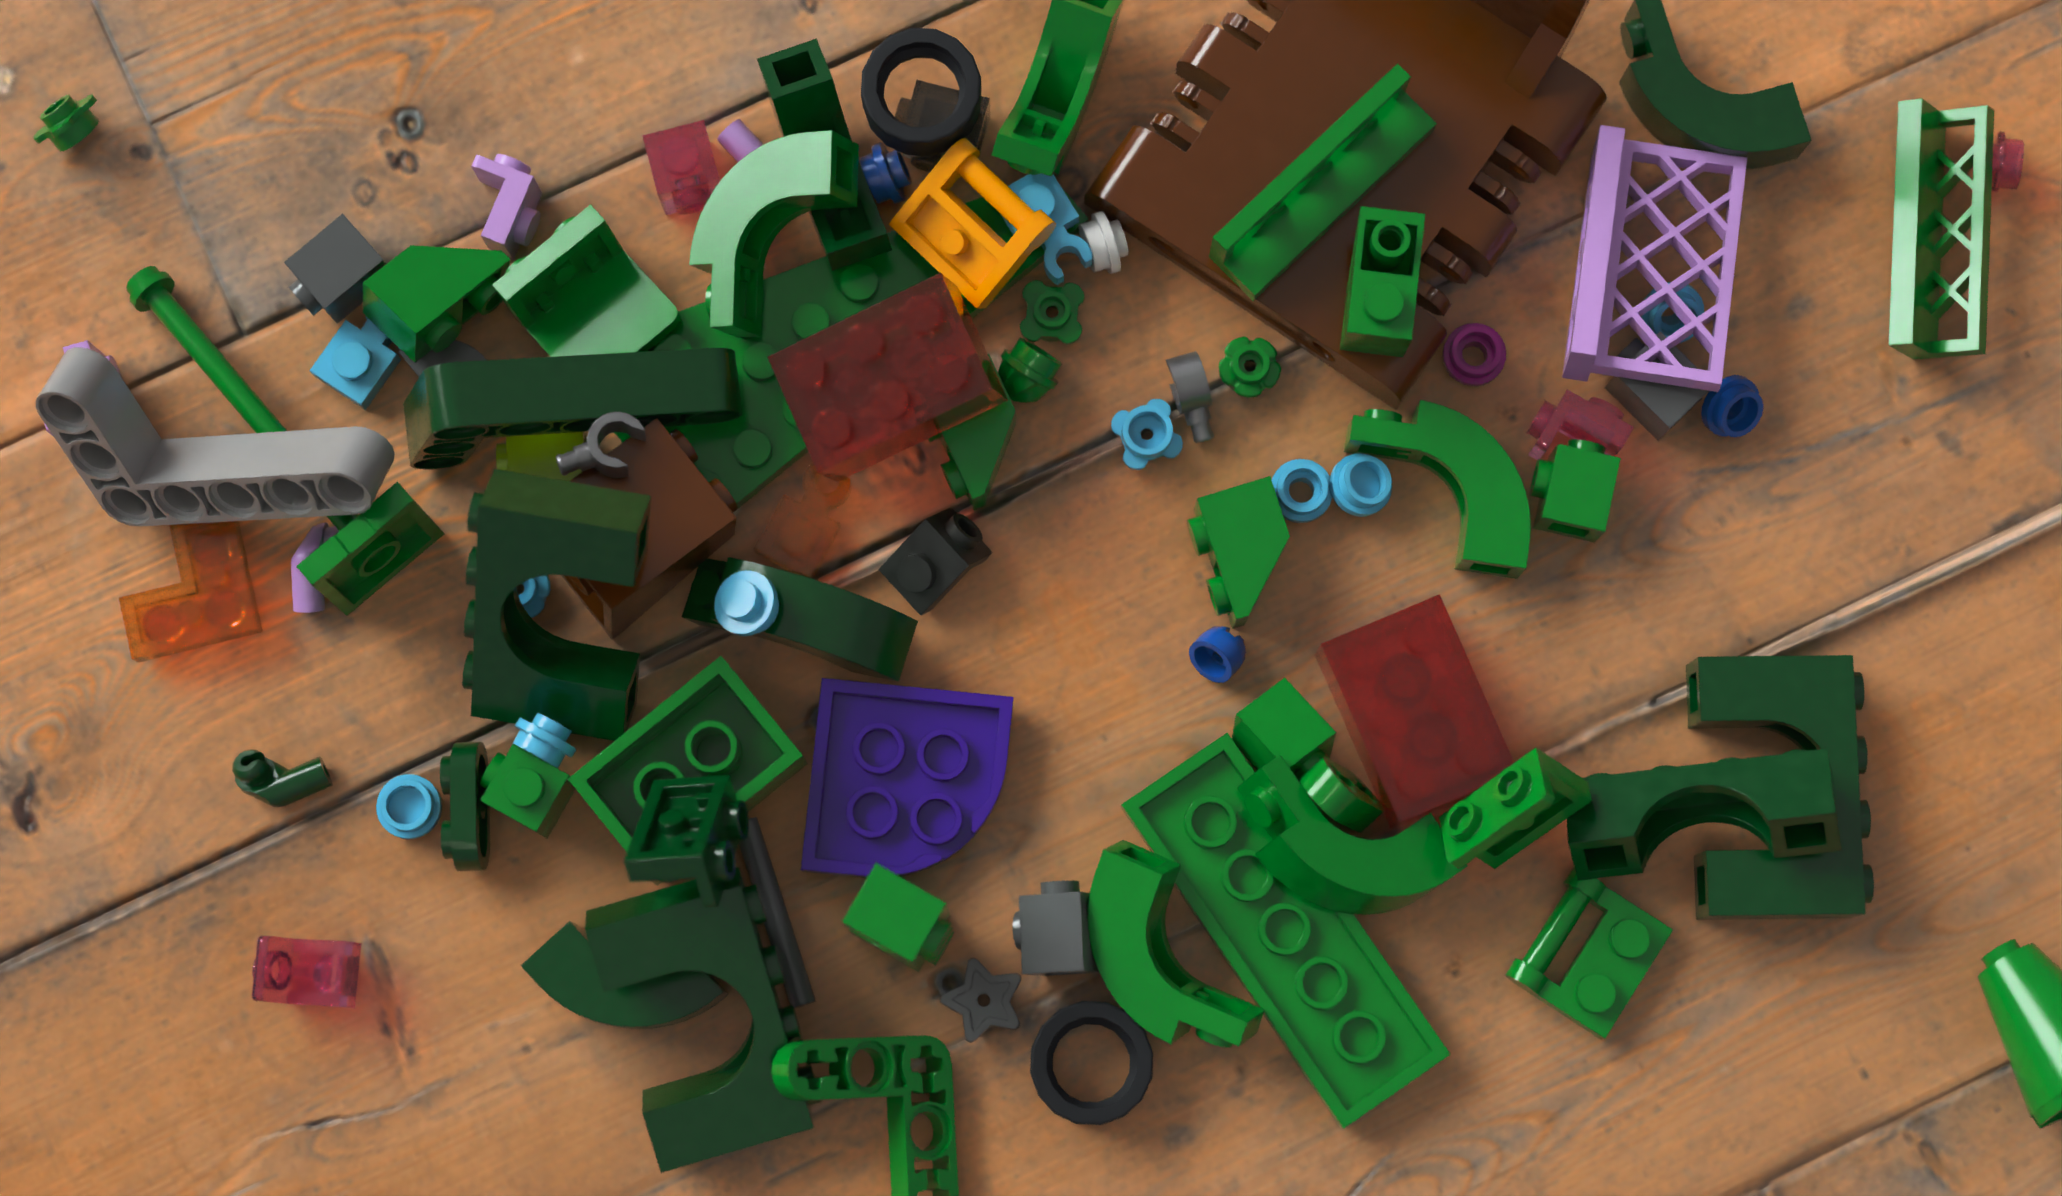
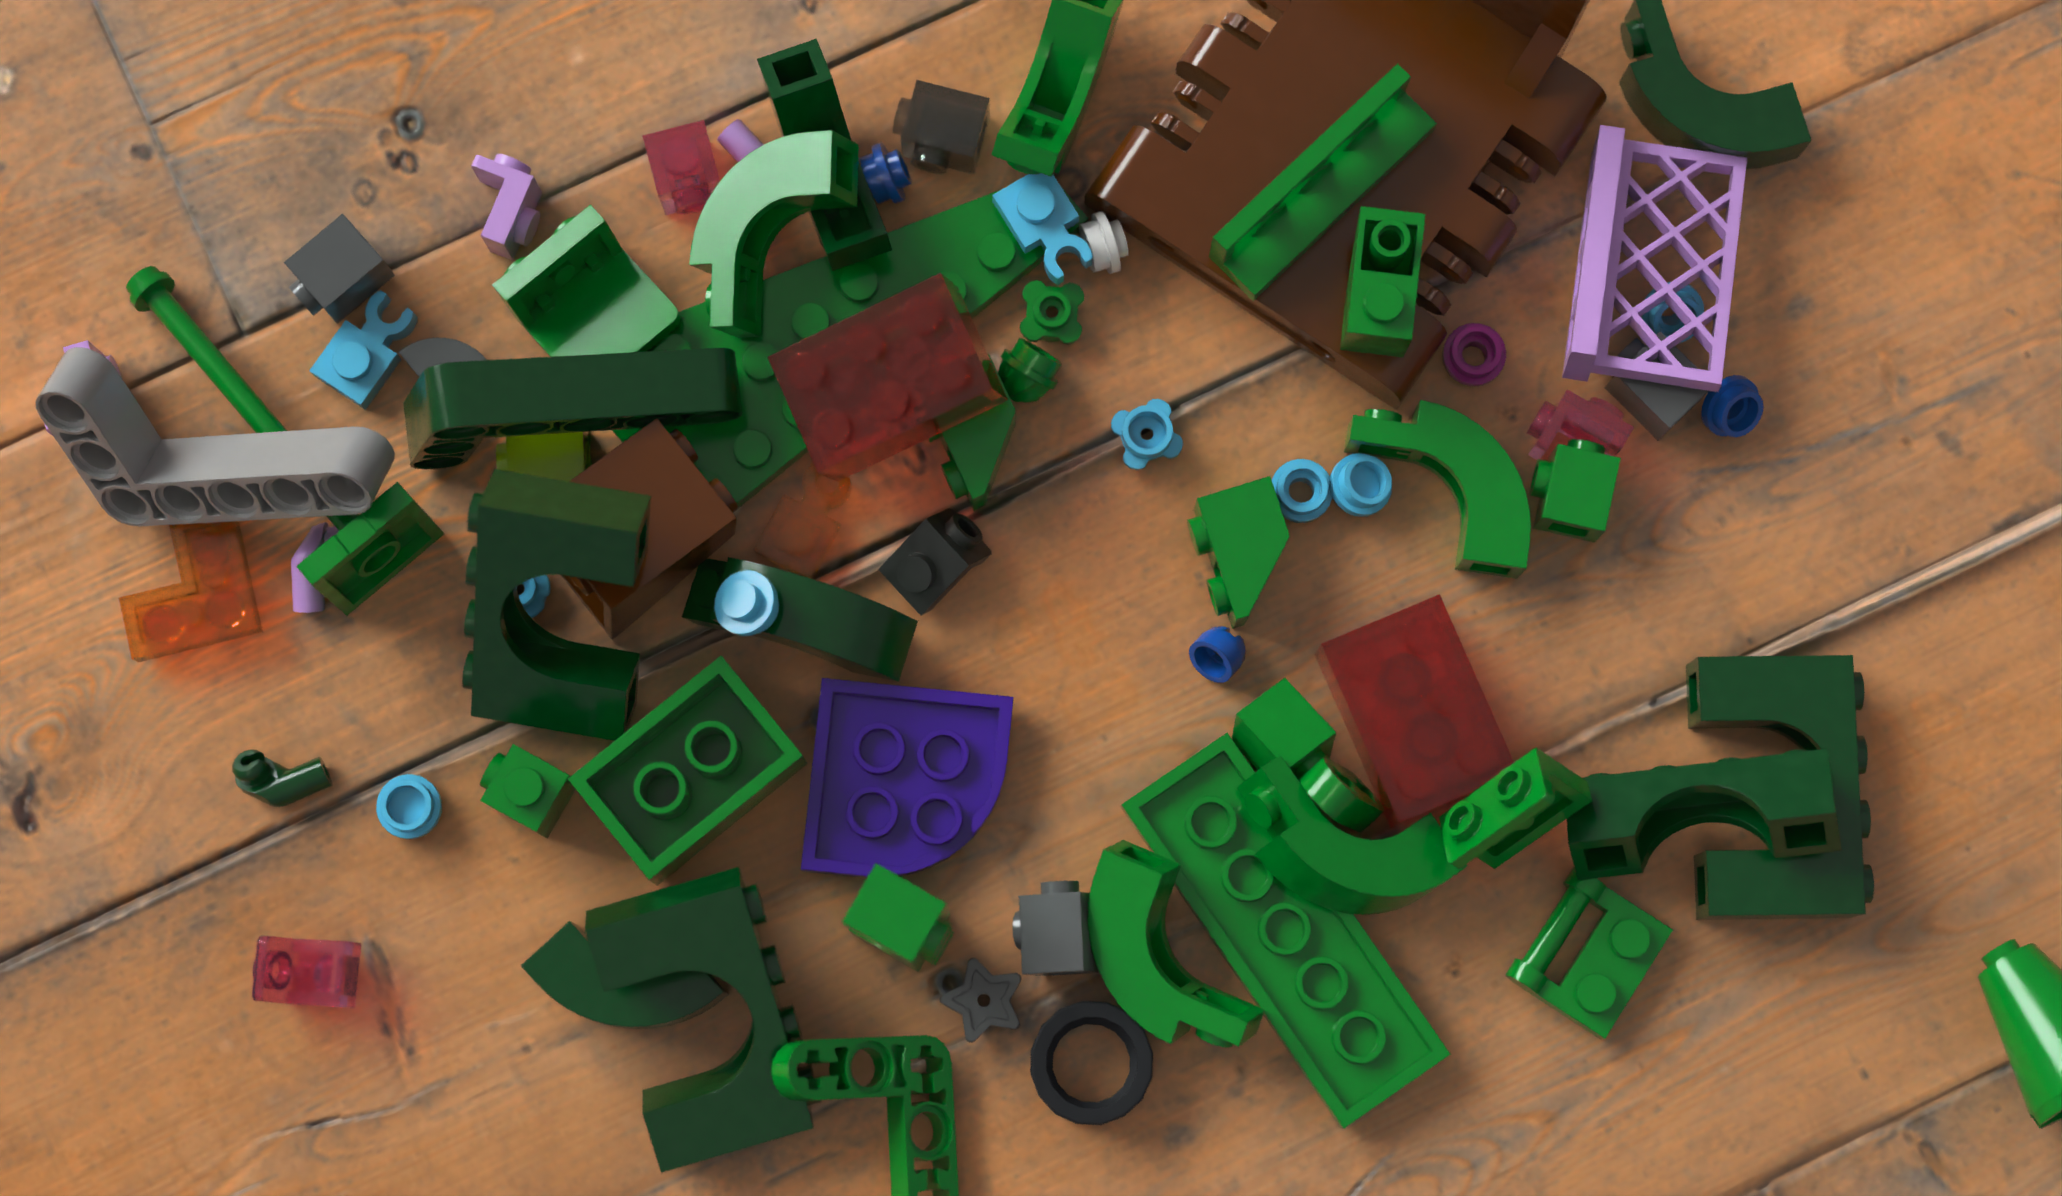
(67, 122): green plate -> none
(431, 293): green slope -> none
(467, 832): dark green plate -> none
(544, 739): medium azure plate -> none
(589, 454): flat silver piece -> none
(688, 833): dark green bracket -> none
(778, 922): dark grey bar -> none
(921, 44): black tyre -> none
(957, 238): light orange plate -> none
(1192, 393): flat silver piece -> none
(1242, 381): green plate -> none
(1918, 230): green fence -> none
(2007, 162): clear pink plate -> none

